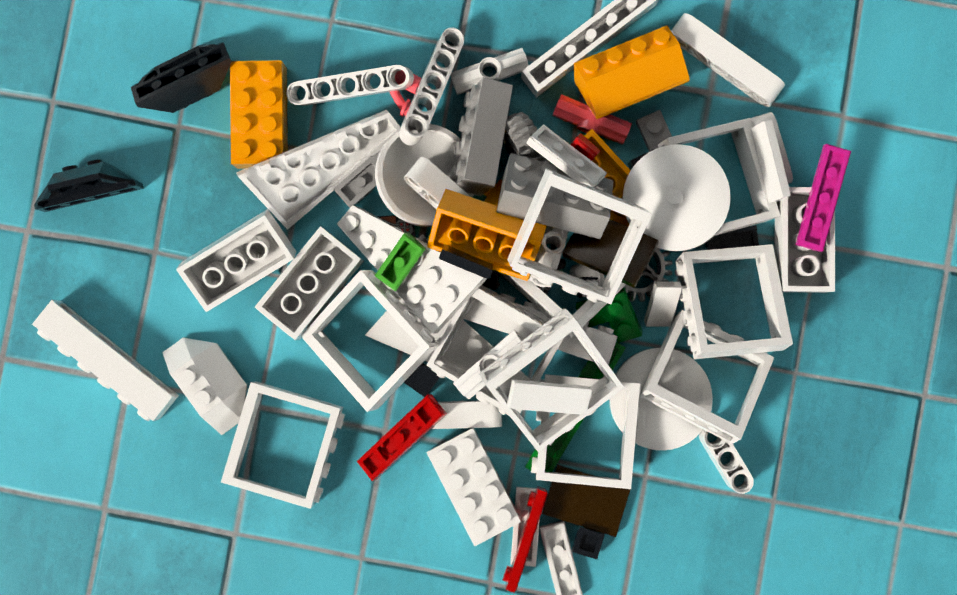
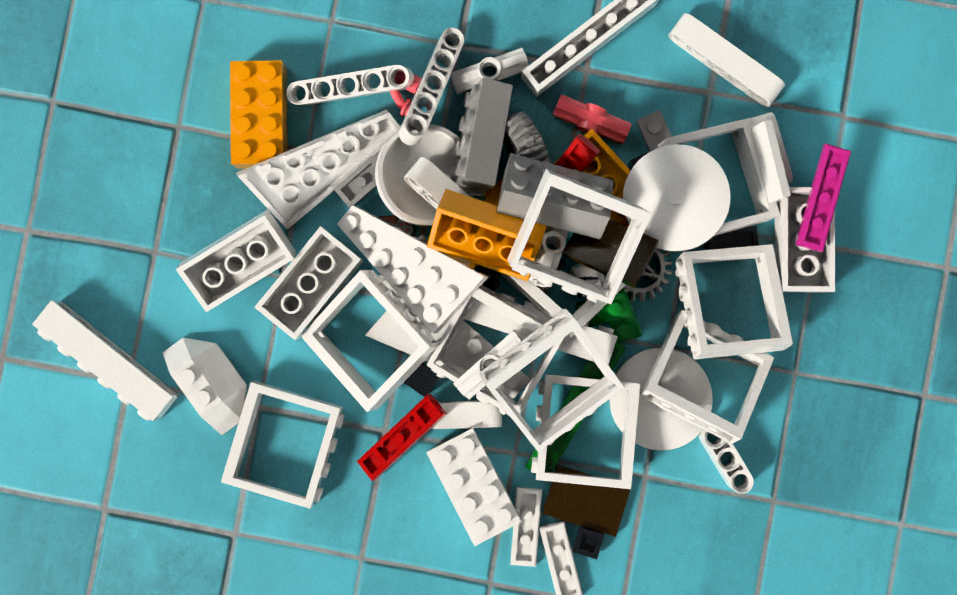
(84, 185): black wedge -> none
(183, 79): black wedge -> none
(400, 261): bright green slope -> none
(466, 261): black tile -> none
(513, 573): red plate -> none
(549, 397): white tile -> none
(566, 157): white tile -> none
(631, 72): light orange slope -> none
(662, 304): white tile -> none

